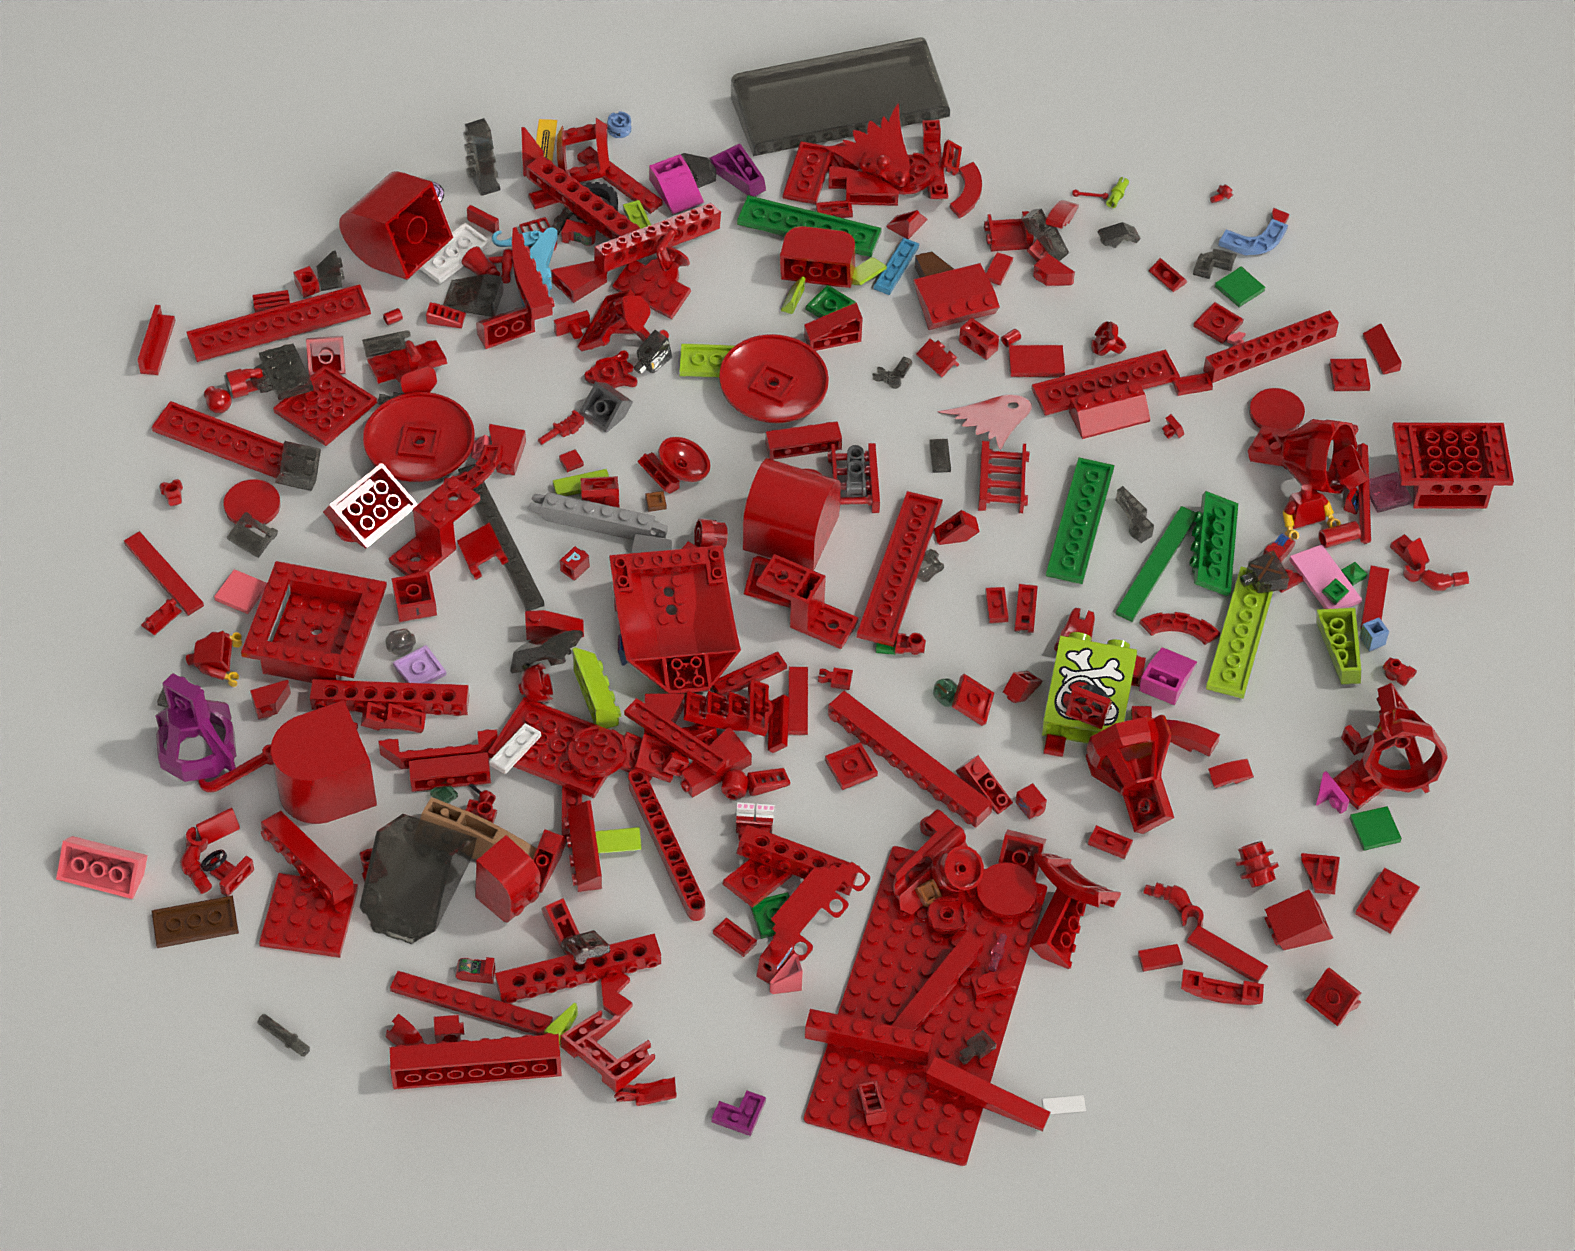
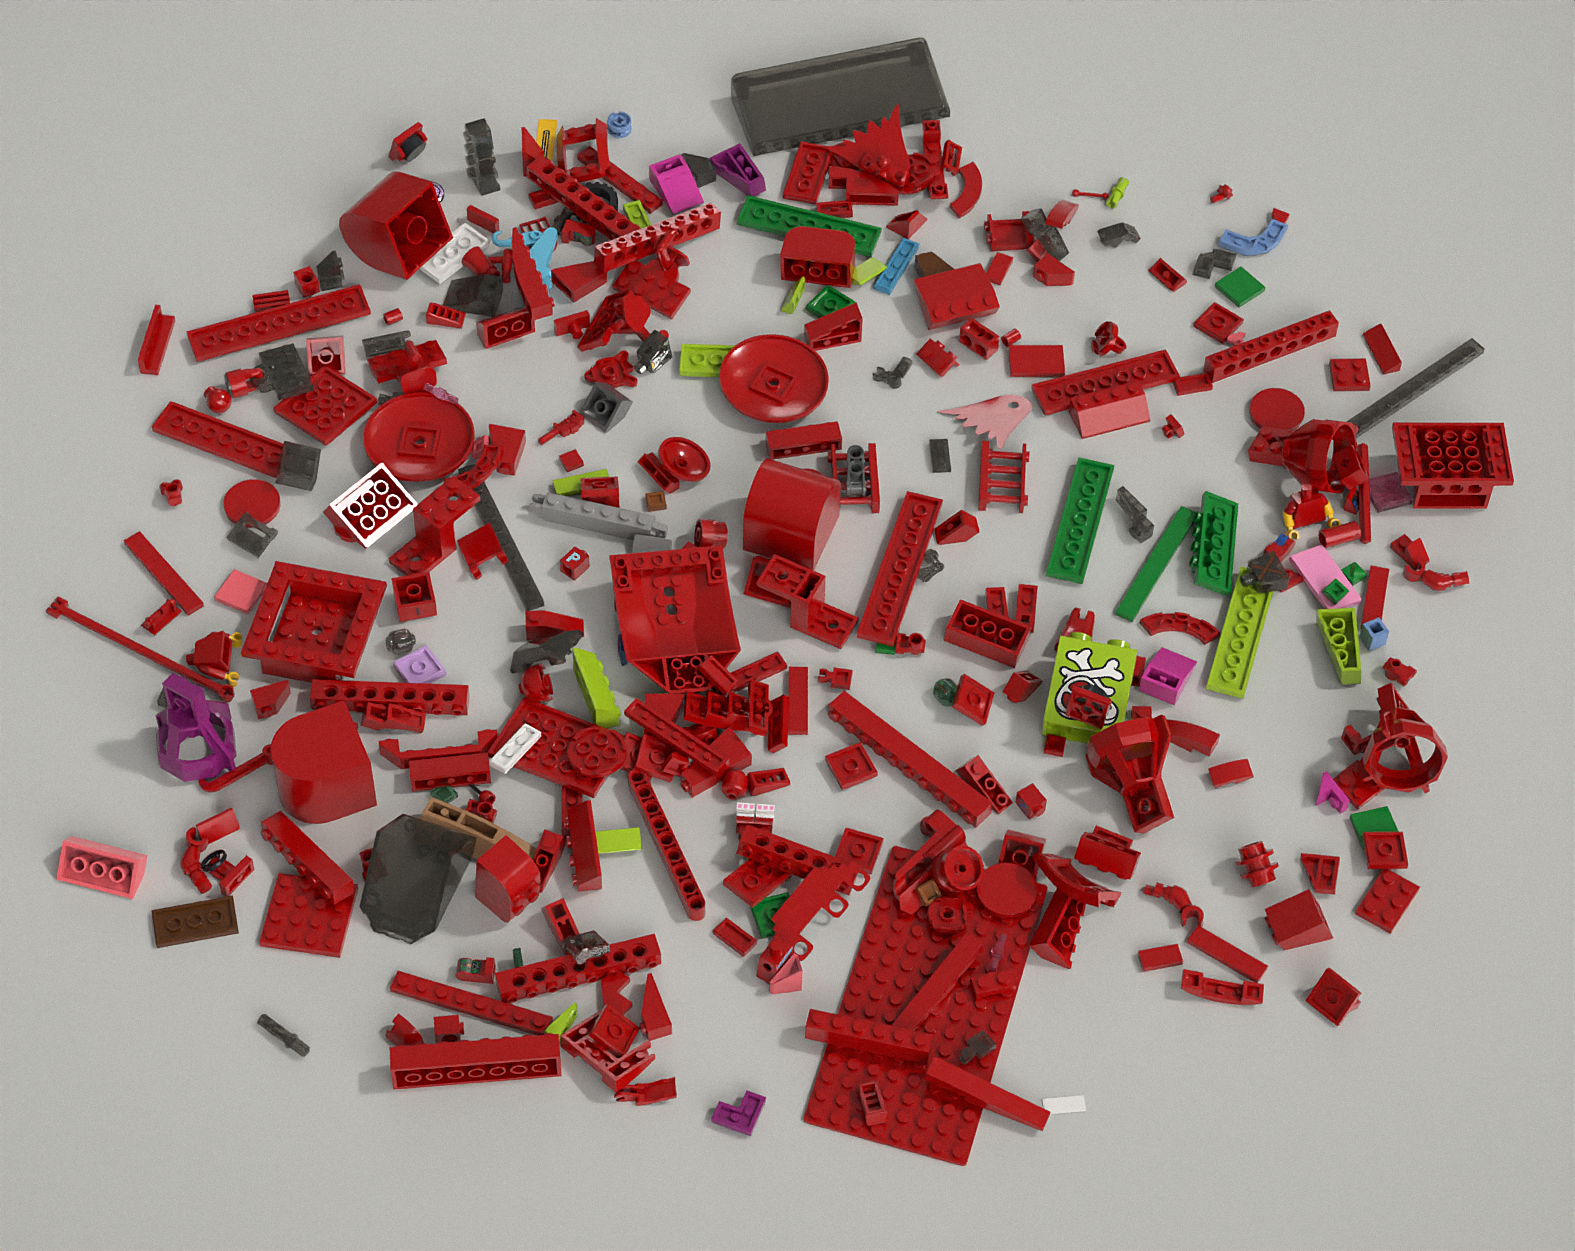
(62, 609): none -> red hinge
(408, 144): none -> piece
(441, 393): none -> clear pink bar
(517, 957): none -> clear green tile
(614, 1031): none -> red tile
(654, 1015): none -> red slope
(718, 675): none -> red tile
(860, 848): none -> red plate
(987, 633): none -> red brick
(1107, 856): none -> red brick
(1385, 850): none -> red tile
(1416, 386): none -> clear smoke plate

